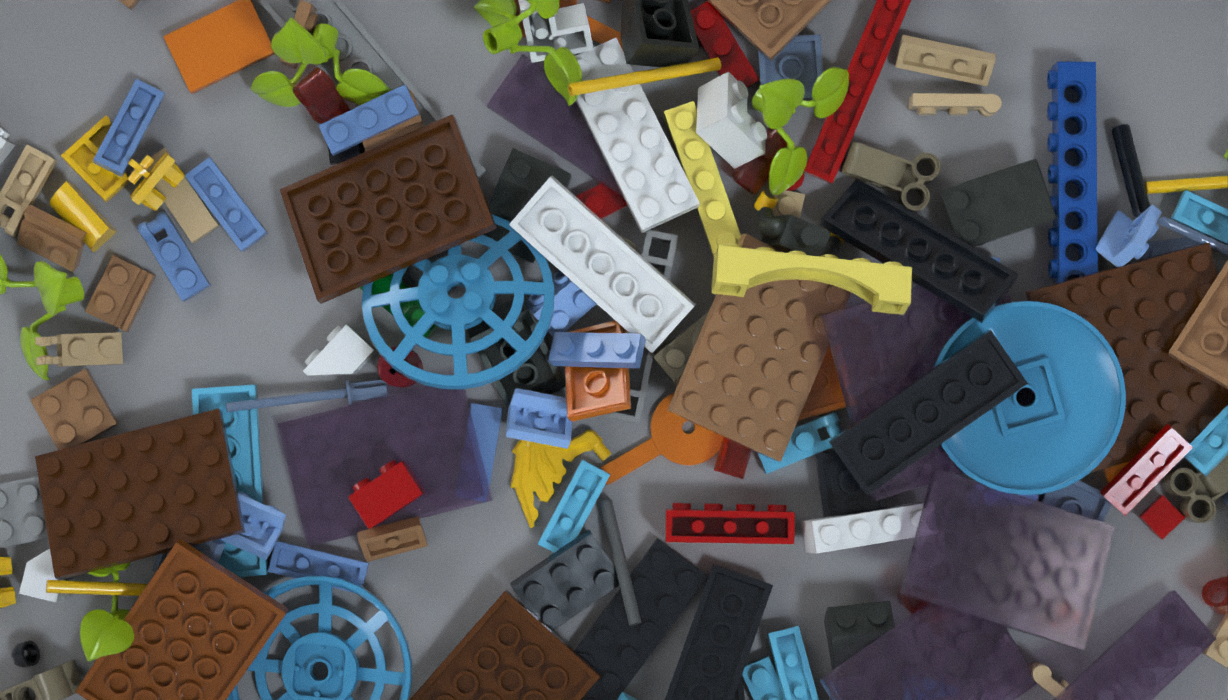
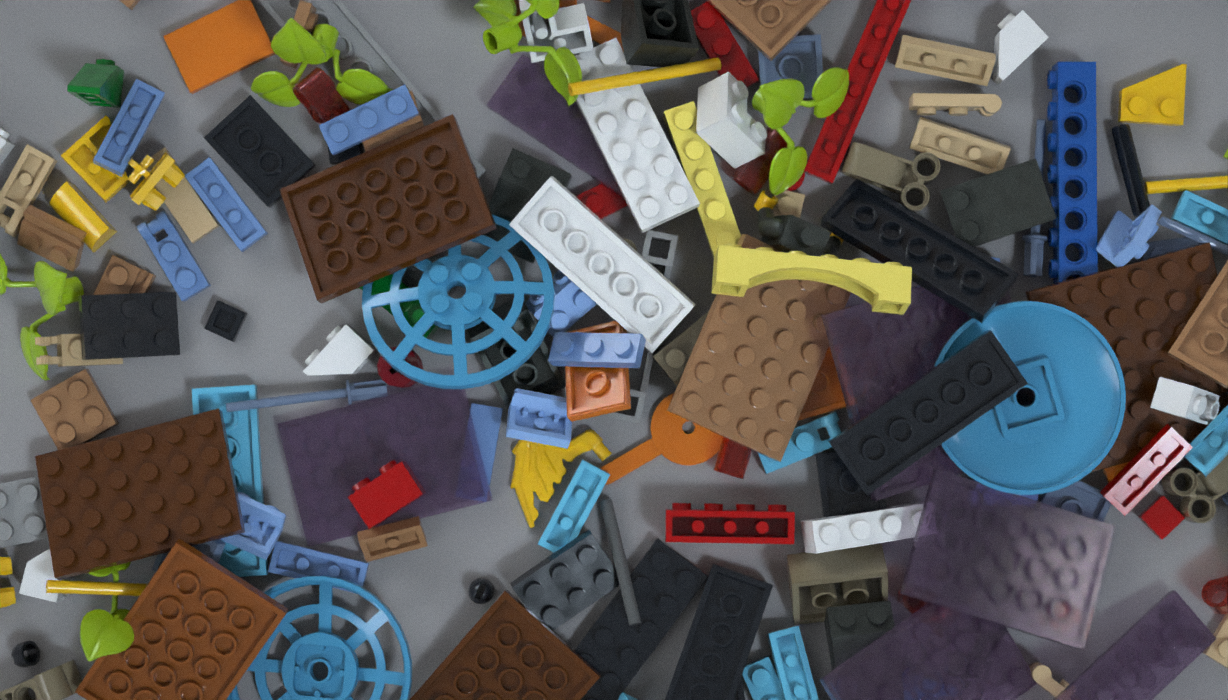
(98, 84): none -> green slope
(129, 325): none -> black plate
(225, 321): none -> black tile
(259, 151): none -> black plate
(487, 594): none -> black hinge
(835, 580): none -> dark tan slope
(959, 146): none -> tan plate
(1015, 43): none -> white slope
(1035, 242): none -> sand blue piece
(1155, 99): none -> yellow wing
(1185, 401): none -> white slope

